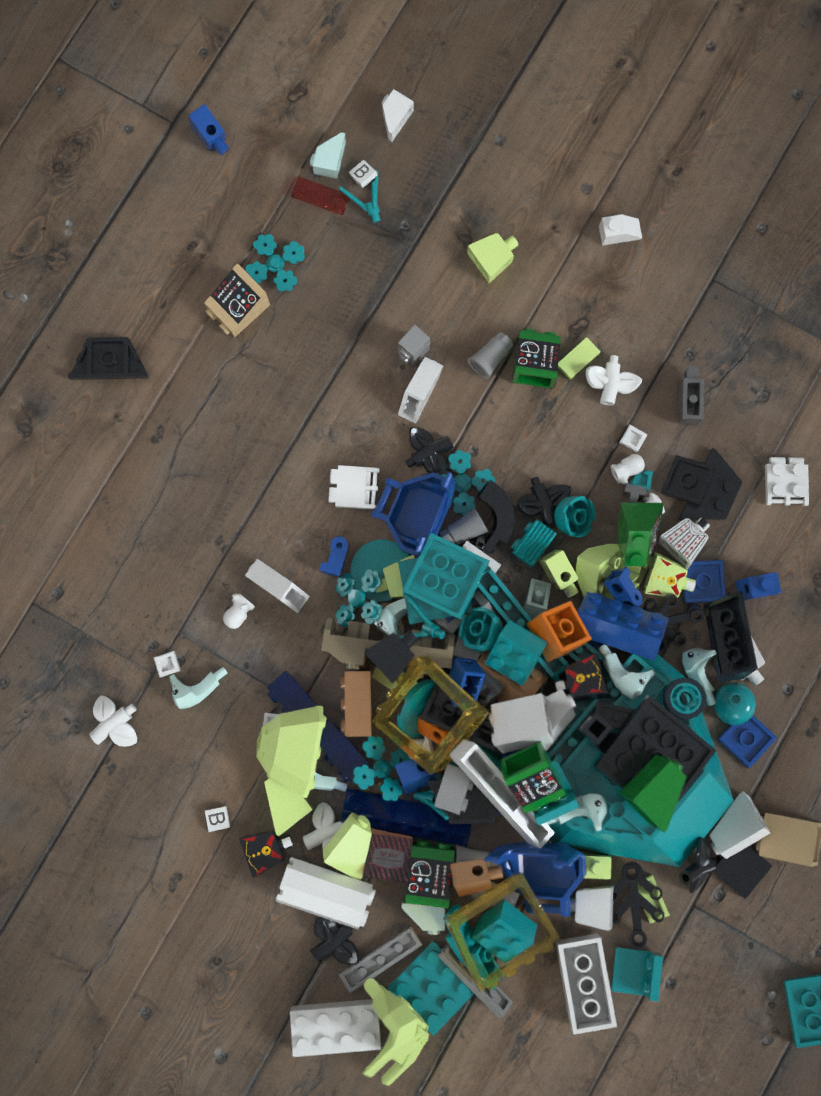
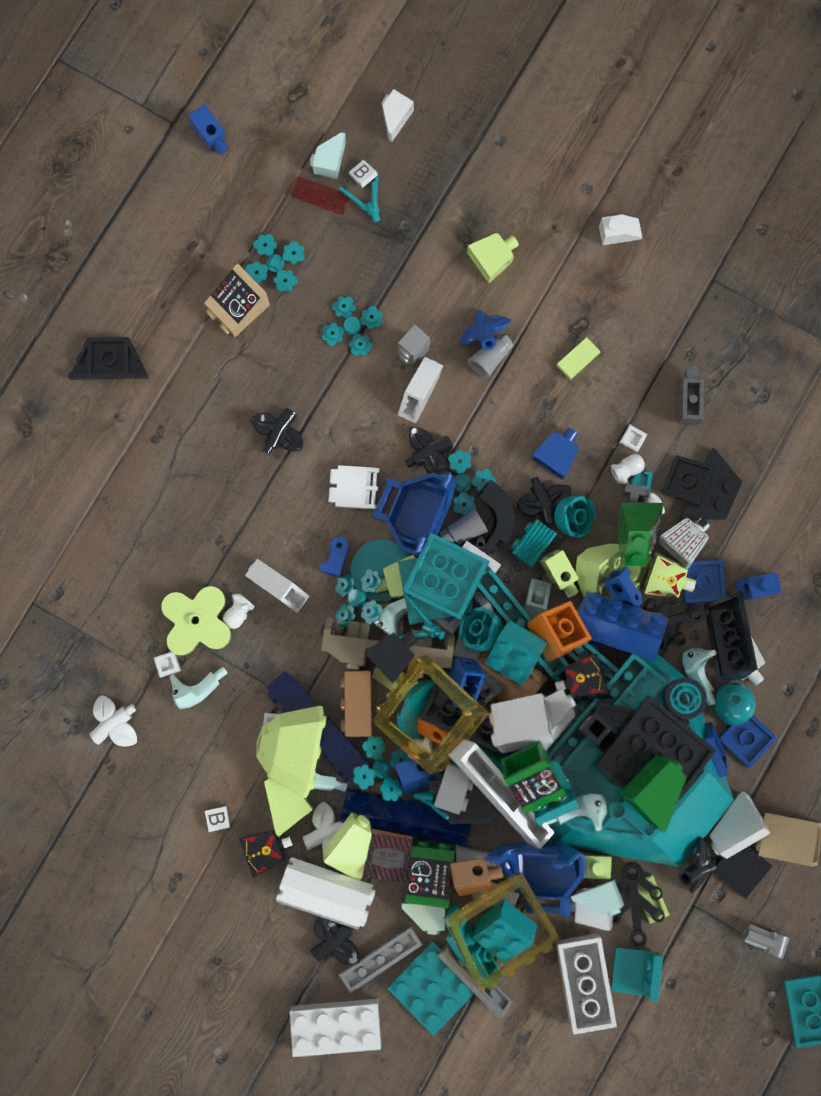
(209, 630): none -> yellowish green plant
(278, 431): none -> black plant
(352, 326): none -> teal plant
(406, 1034): yellowish green piece -> none
(483, 329): none -> blue plant
(536, 359): slope -> none
(557, 453): none -> blue torso
(601, 899): none -> light aqua slope
(612, 380): white plant -> none
(627, 683): light aqua animal -> none
(719, 757): none -> blue tile
(771, 942): none -> light grey piece
(786, 481): white plate -> none

